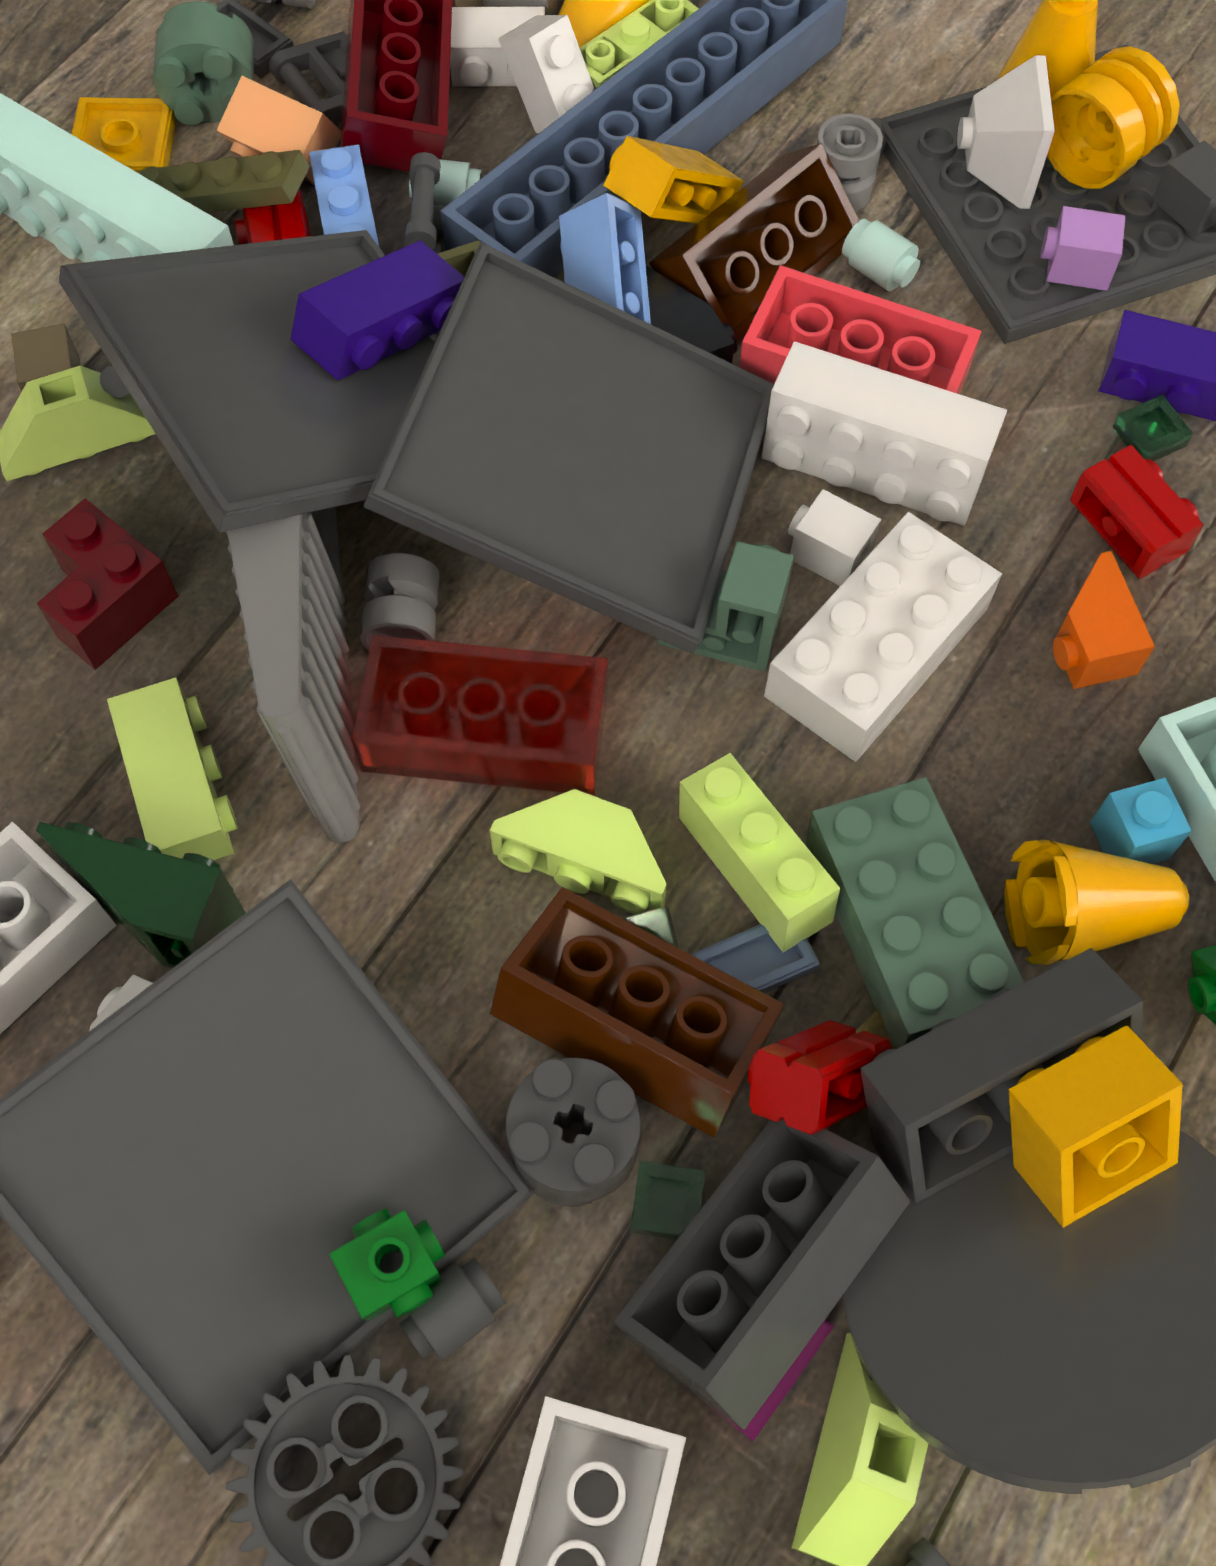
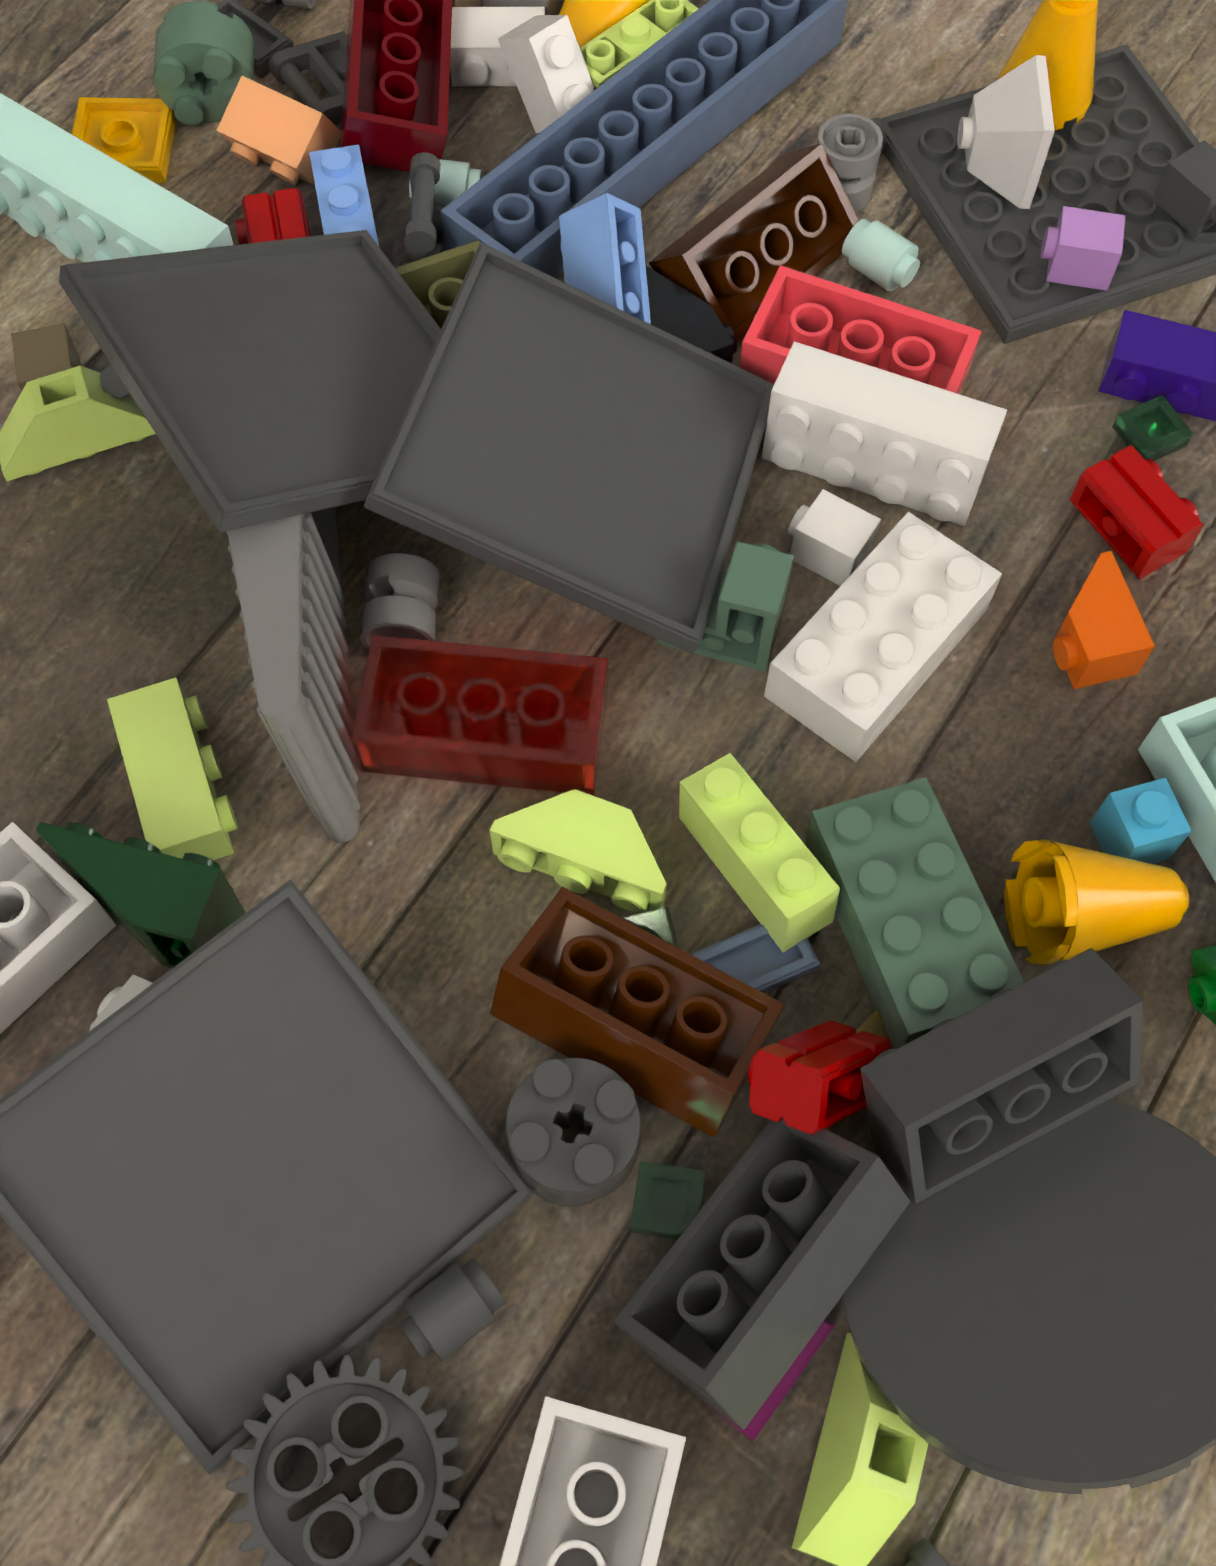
(109, 587): dark red brick -> none
(233, 181): olive plate -> none
(362, 1259): green brick -> none
(375, 309): dark purple brick -> none
(669, 180): yellow brick -> none
(1095, 1124): yellow brick -> none
(1111, 117): yellow wheel -> none

